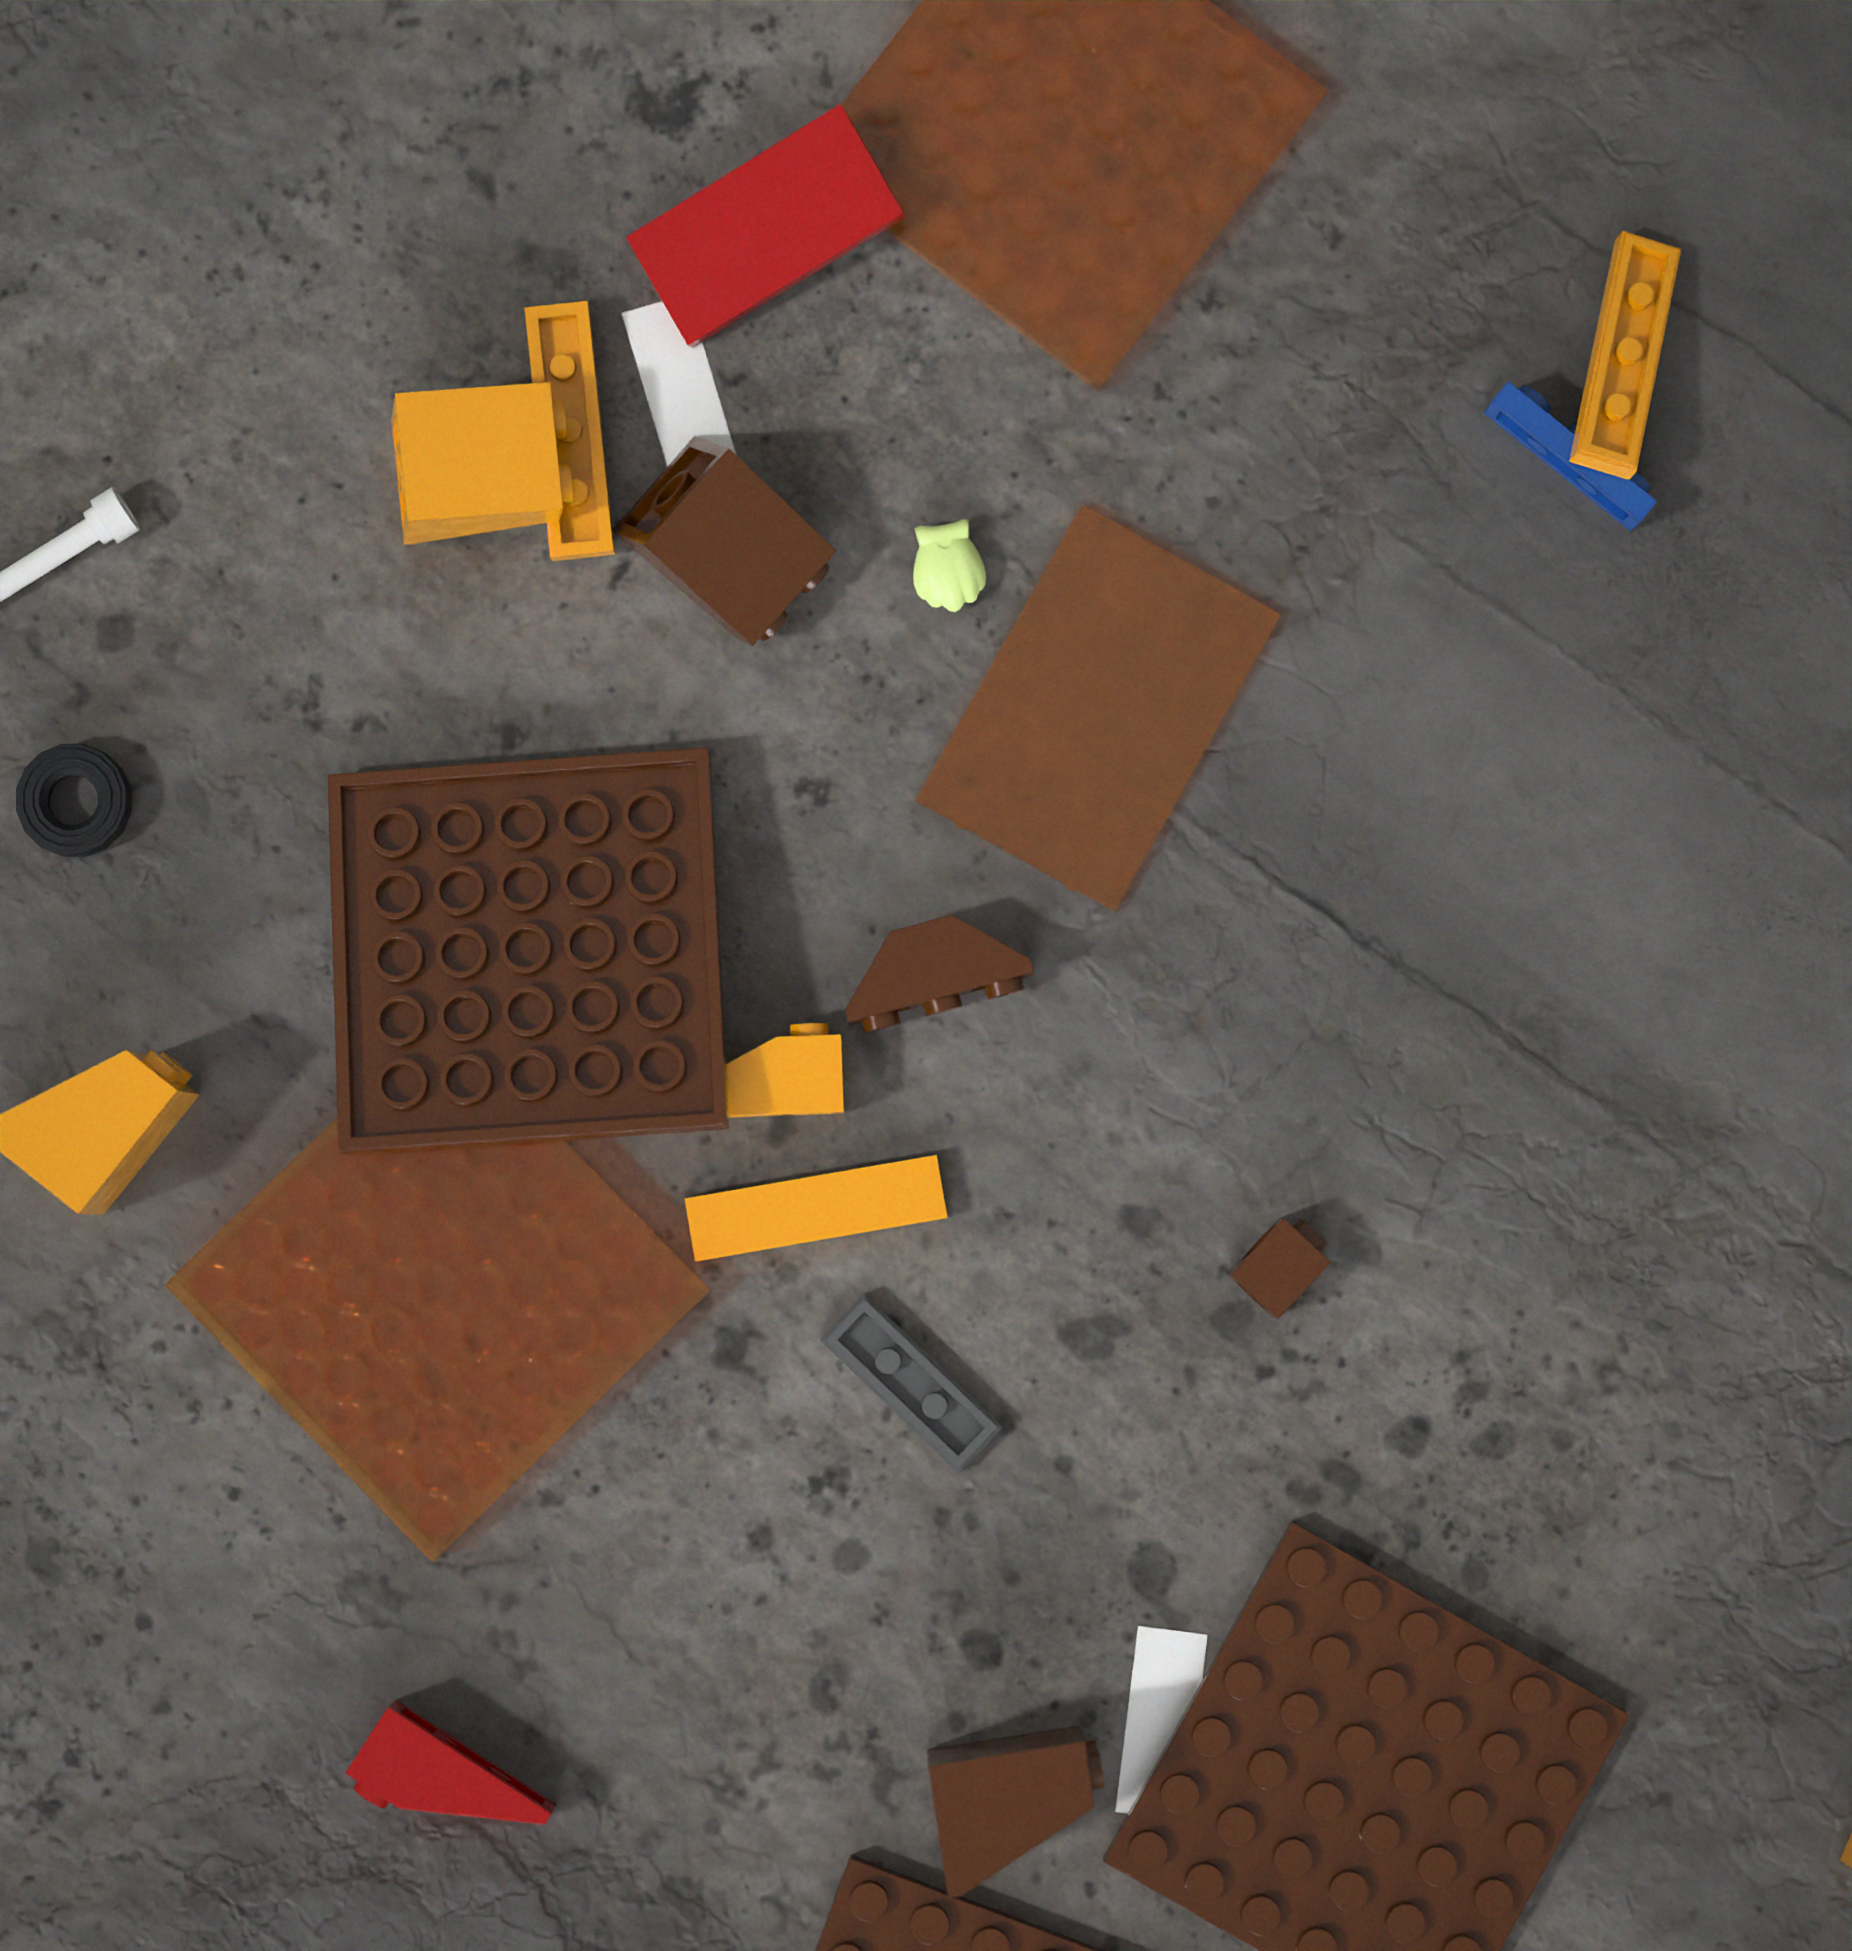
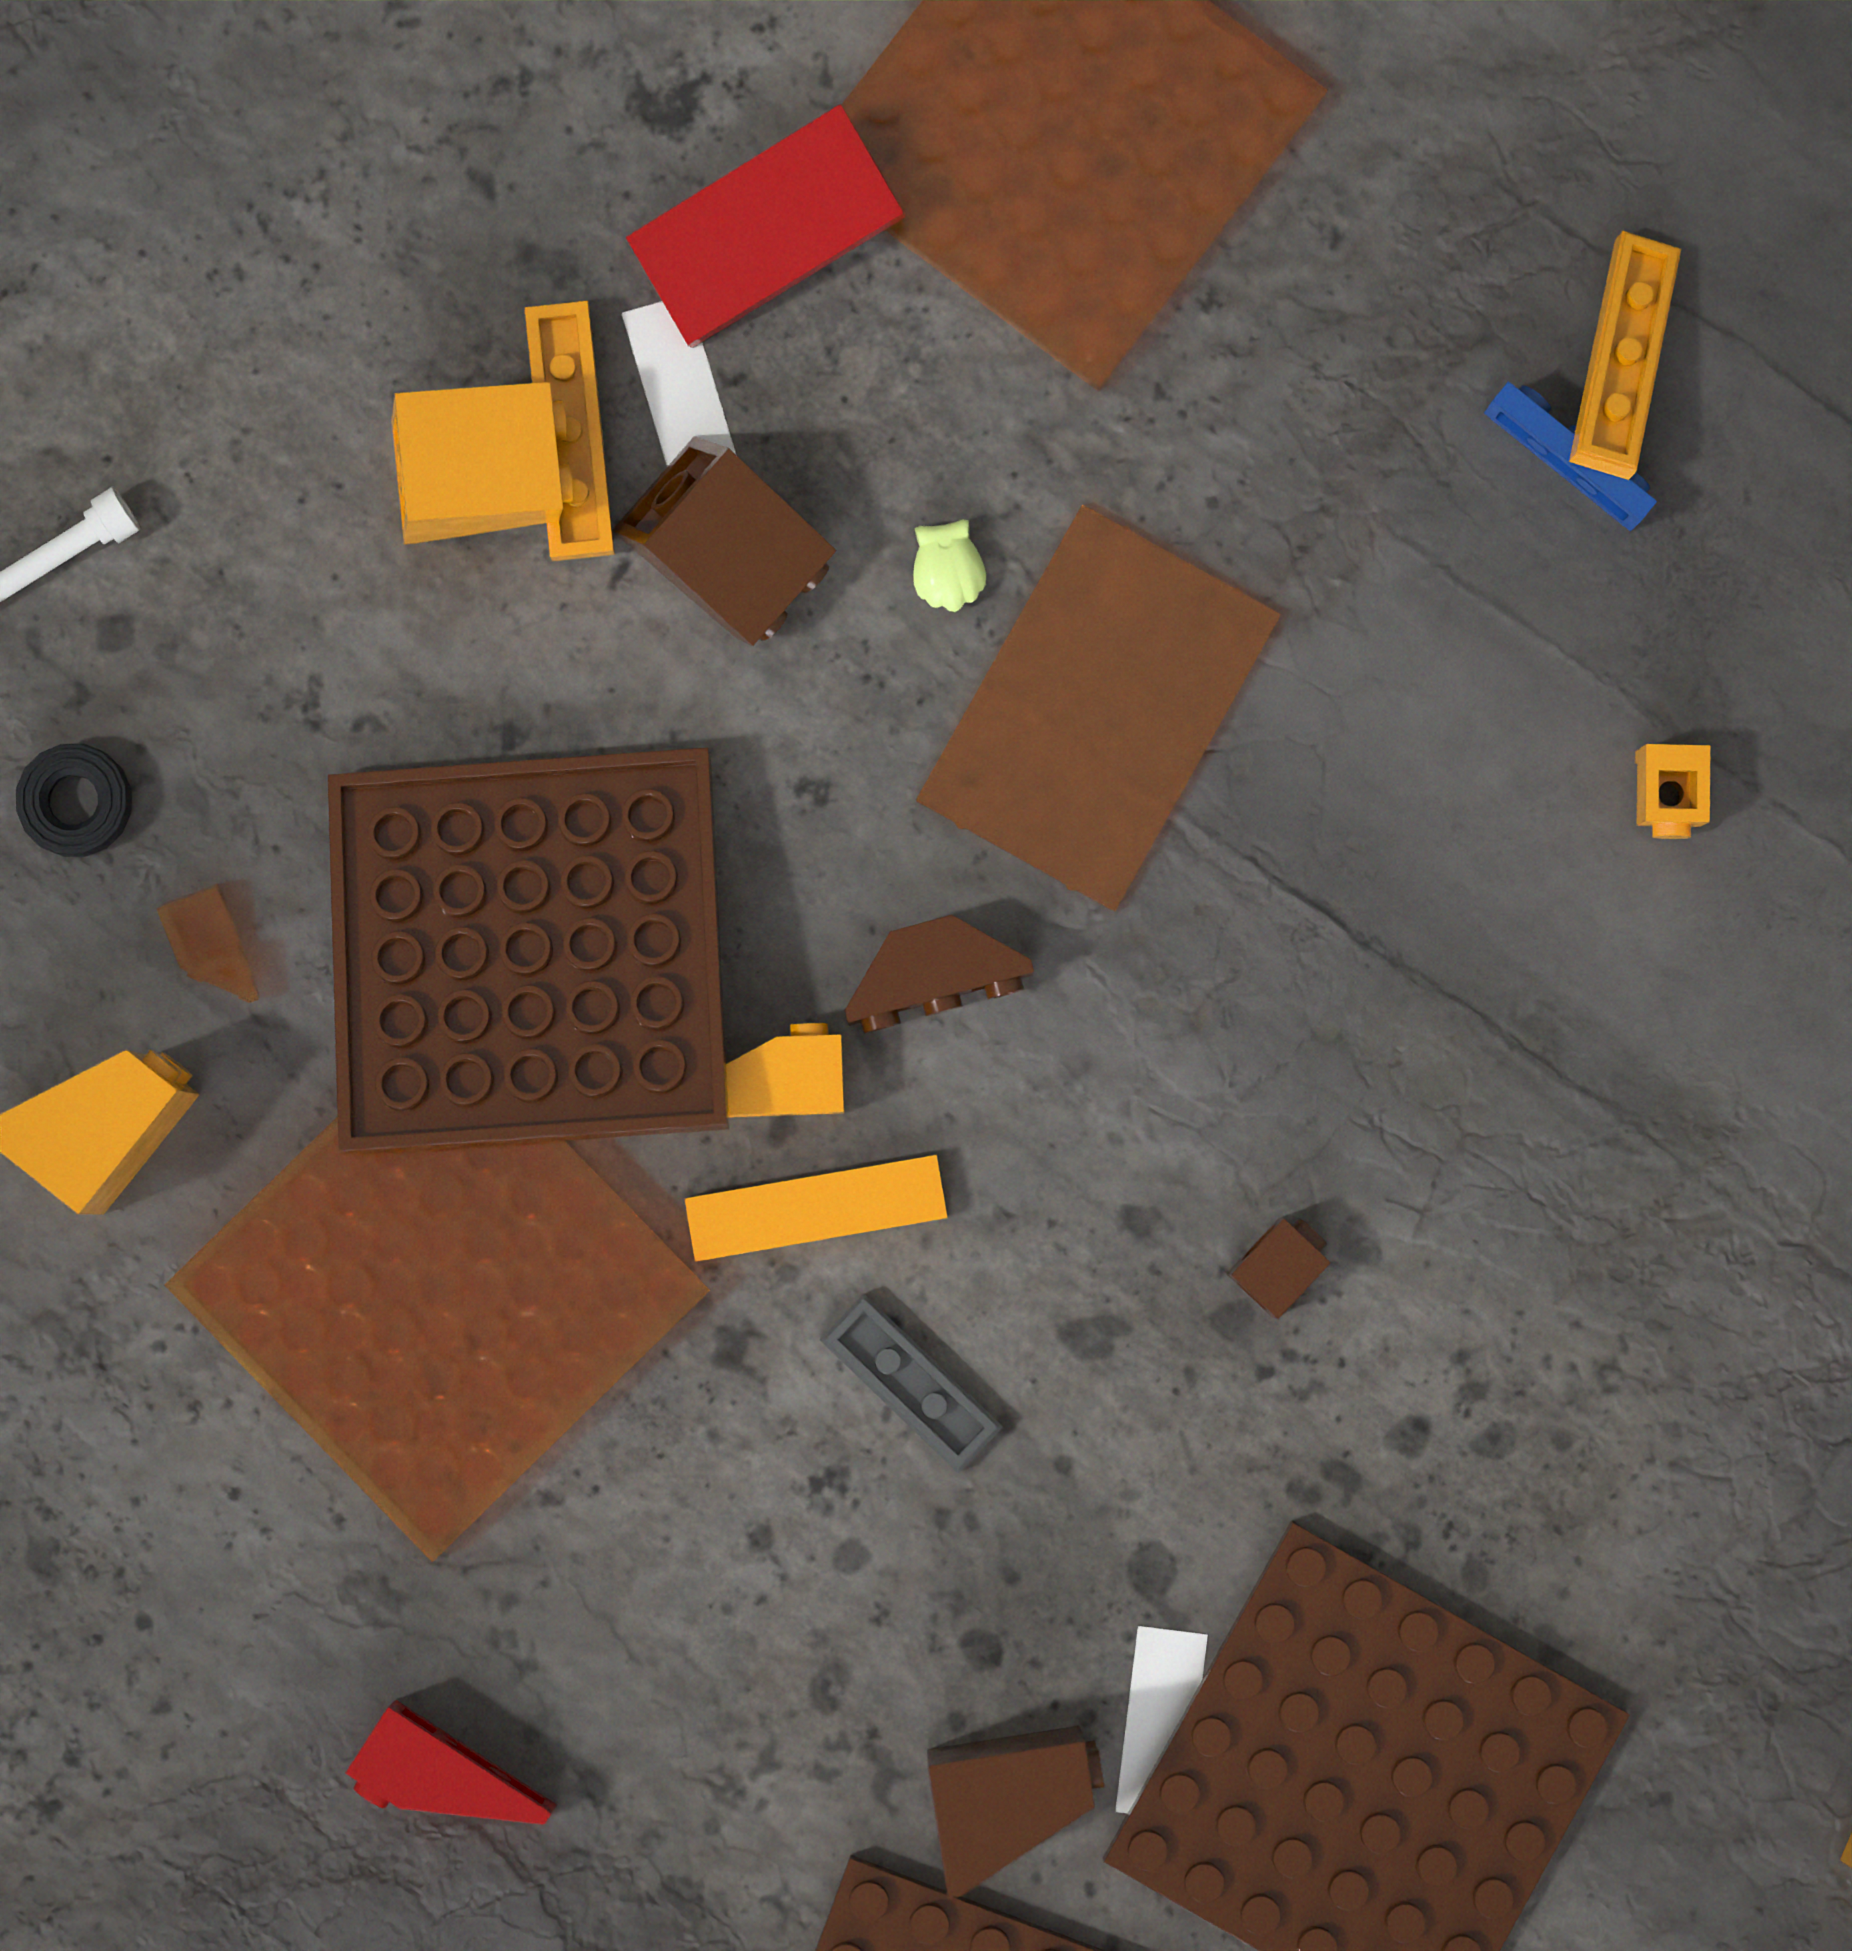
(208, 942): none -> clear orange slope
(1689, 772): none -> light orange brick

